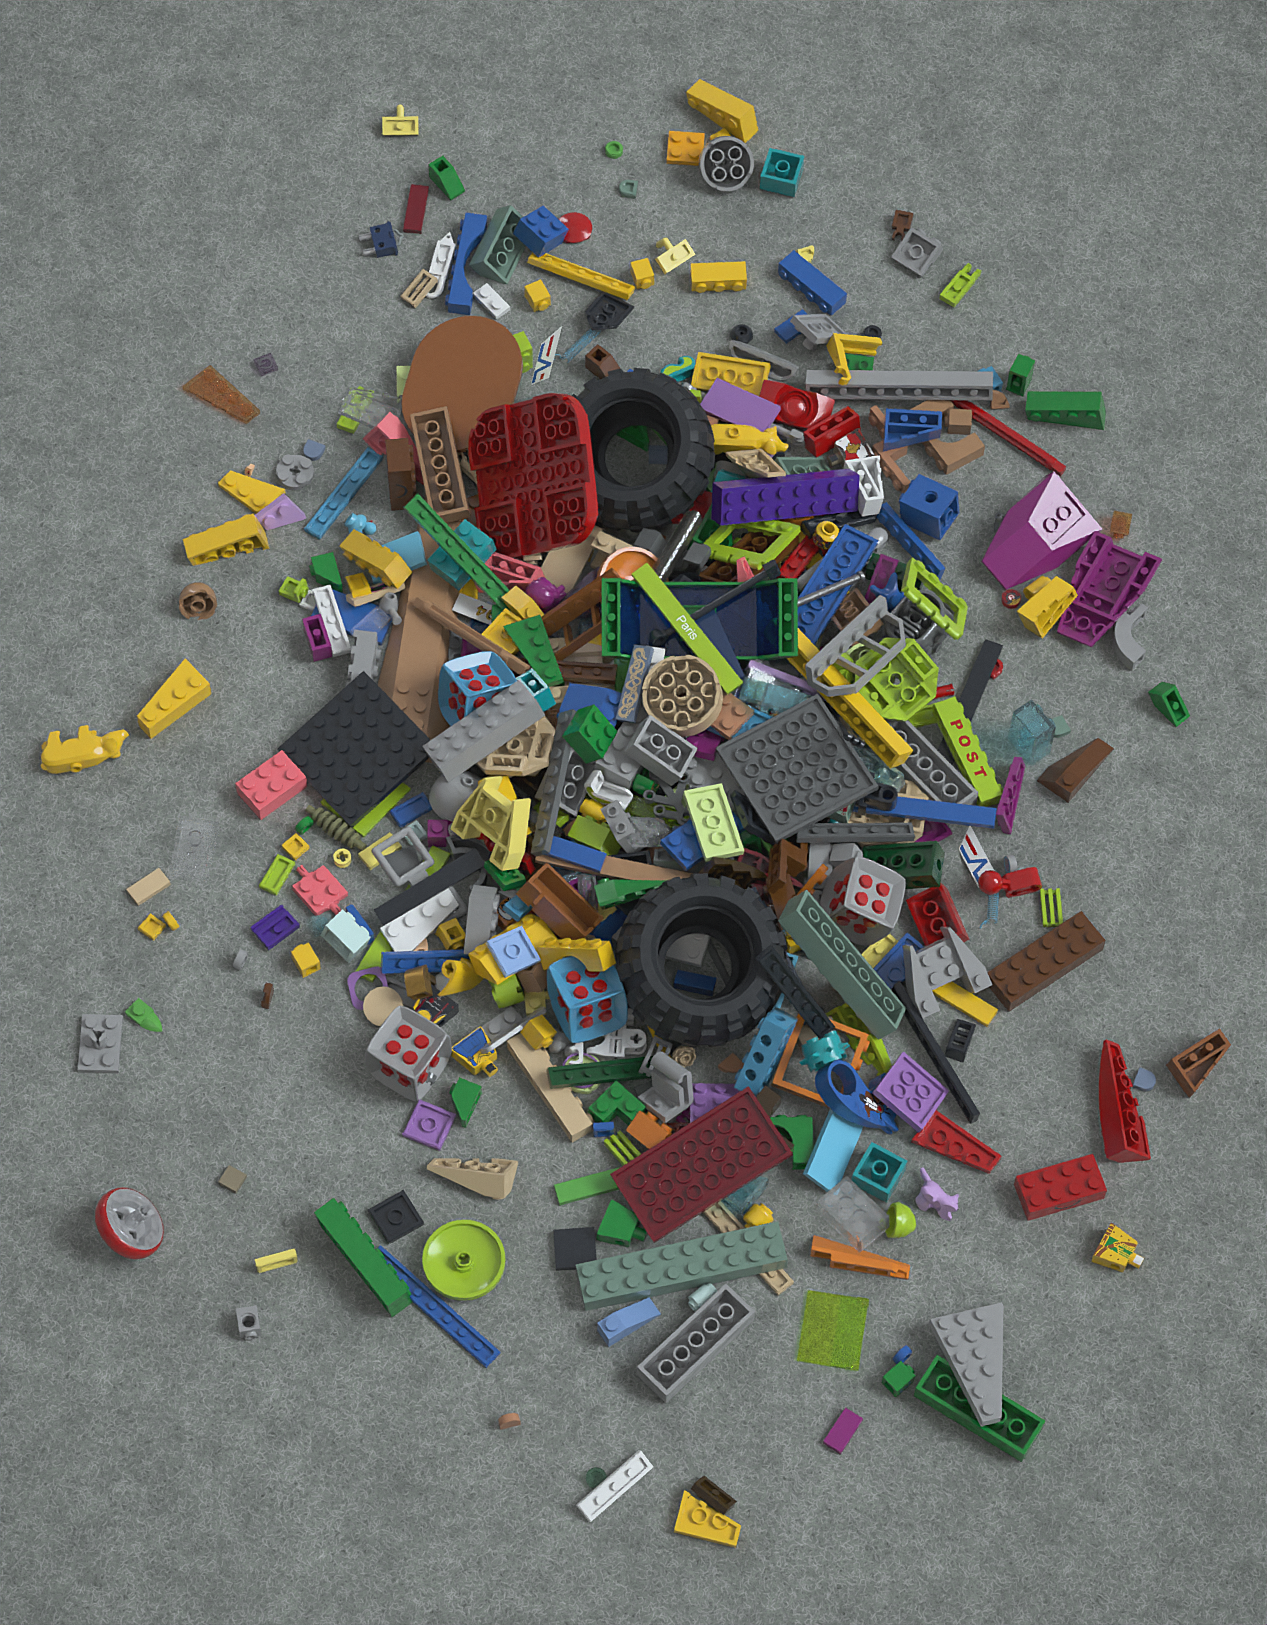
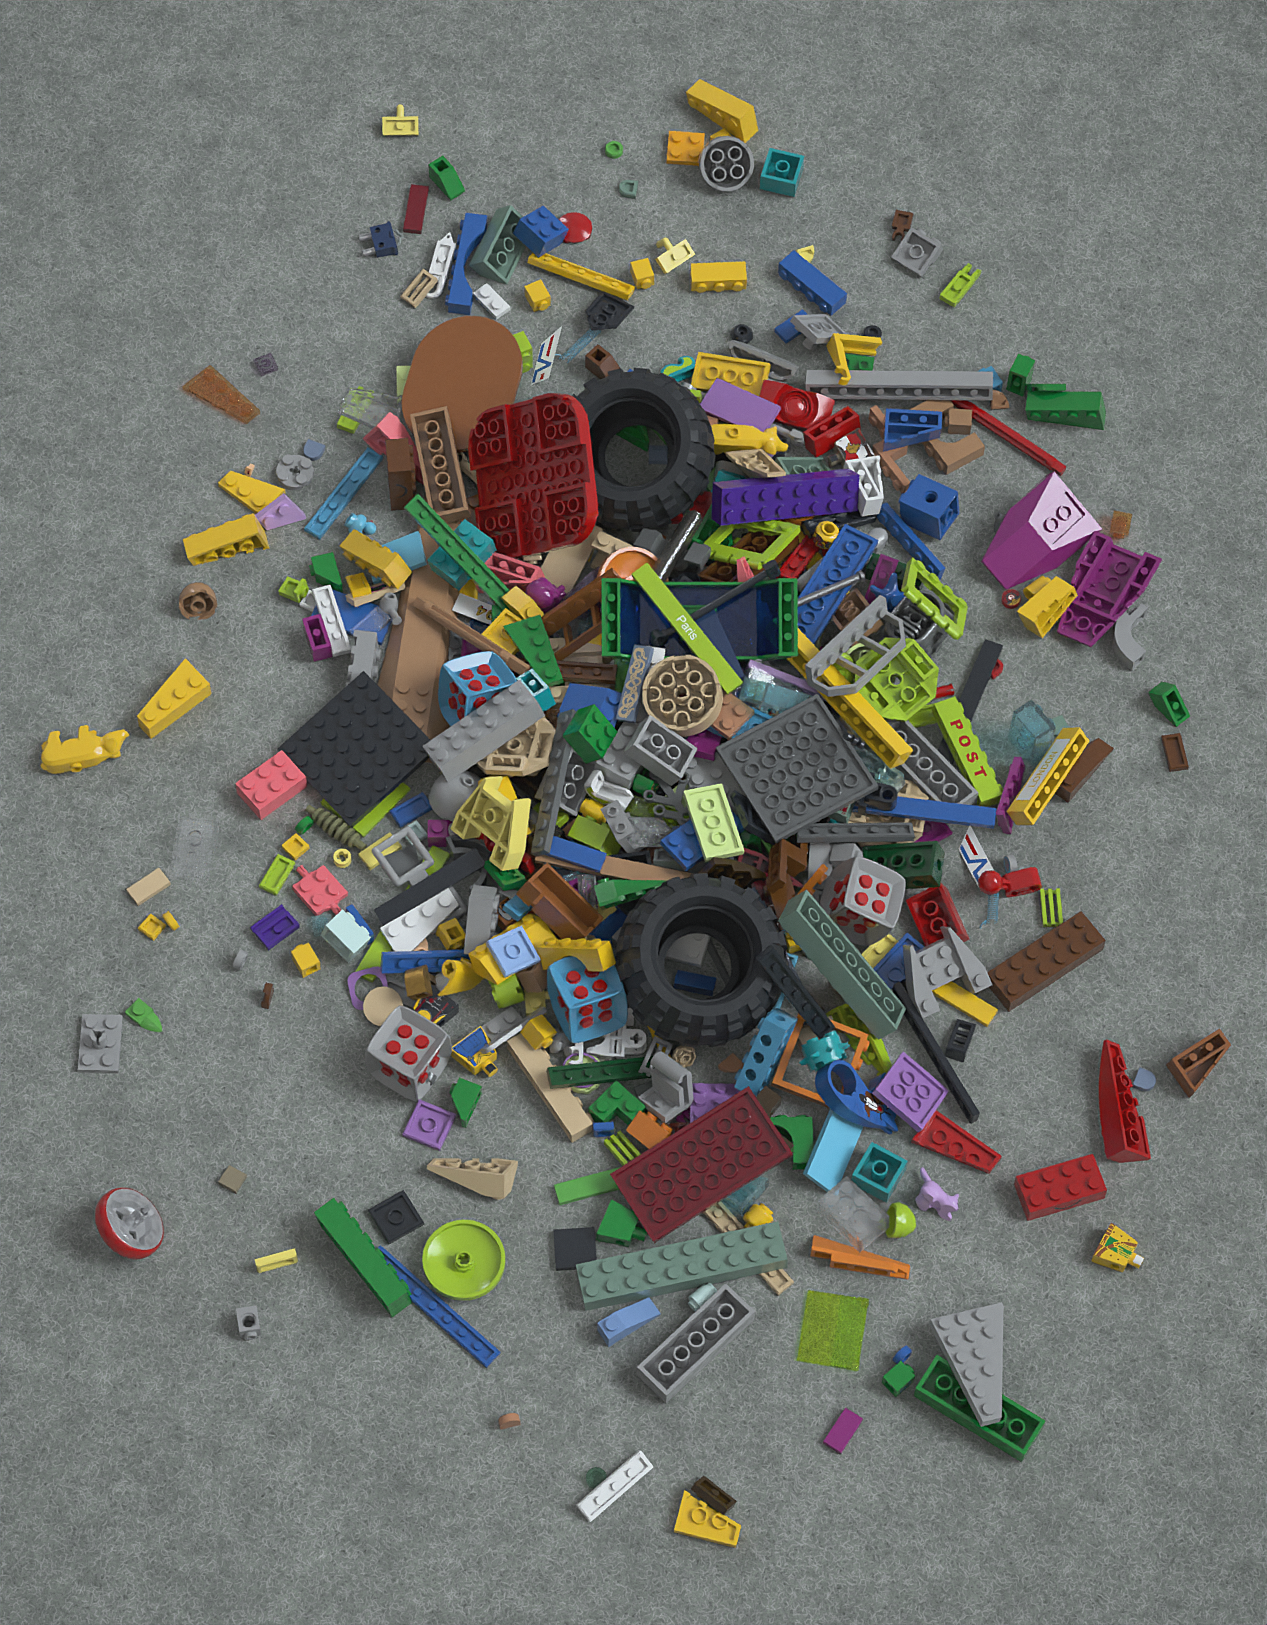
(1047, 387): none -> green tile
(1048, 776): none -> yellow brick
(1174, 752): none -> reddish brown tile

